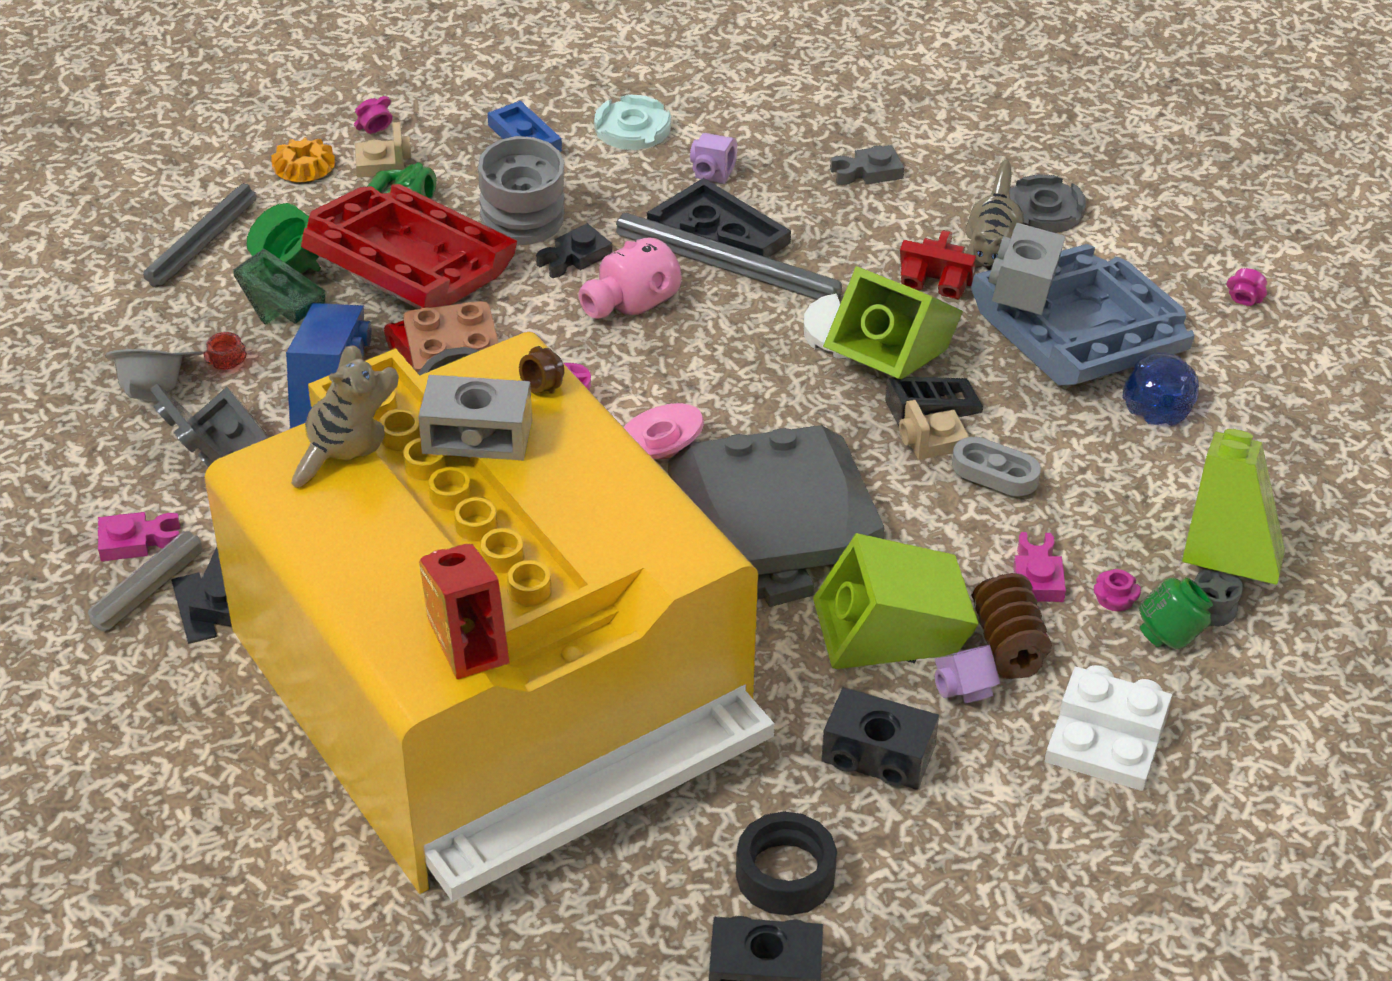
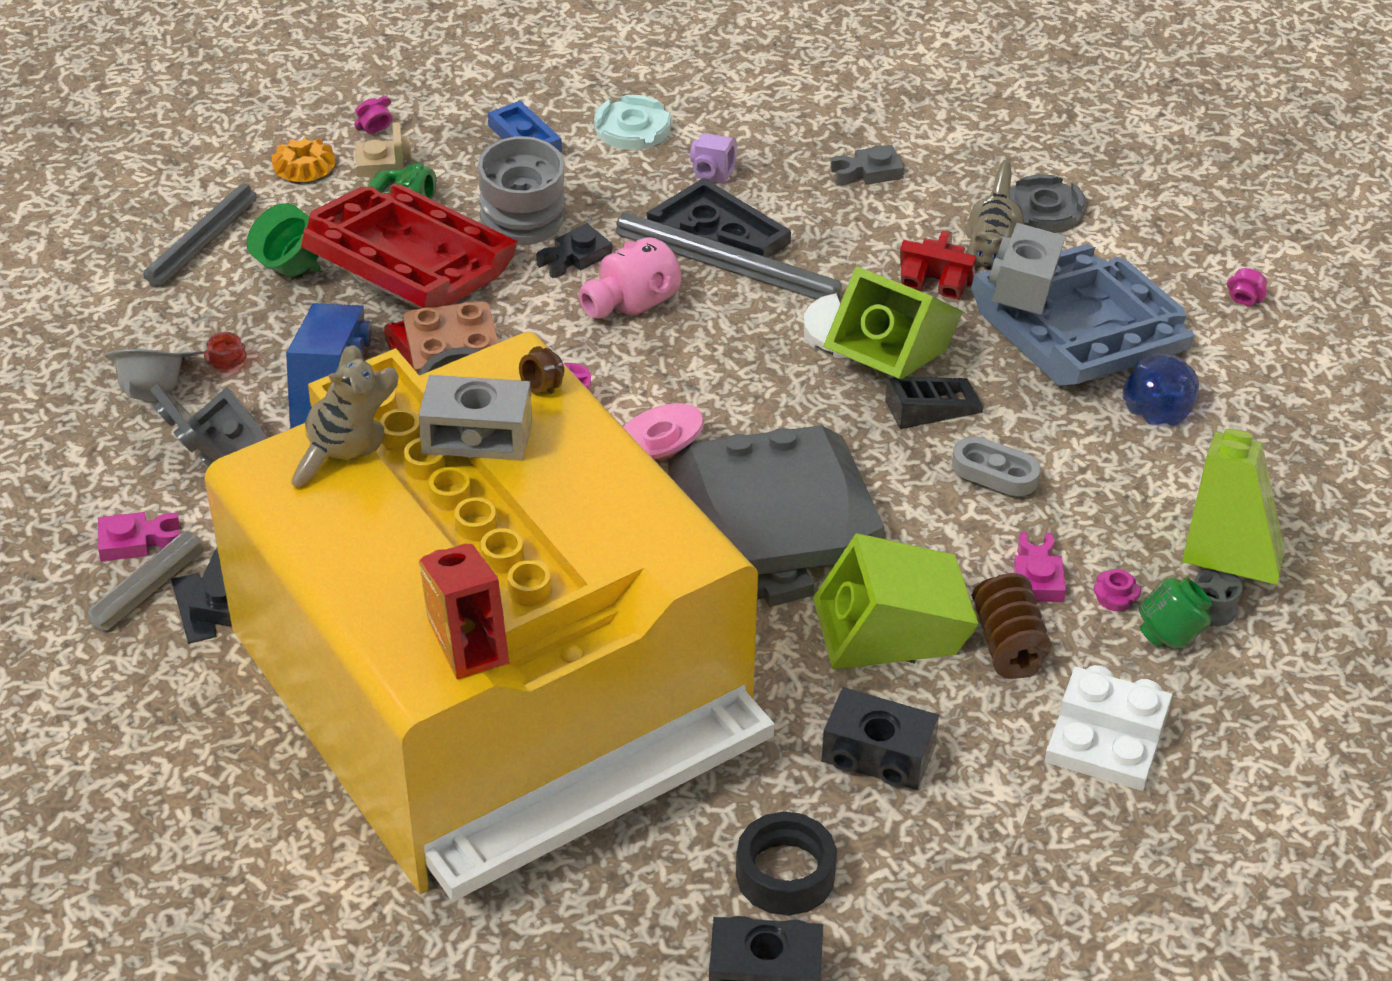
(276, 288): clear green slope -> none
(932, 433): tan bracket -> none
(967, 674): lavender plate -> none

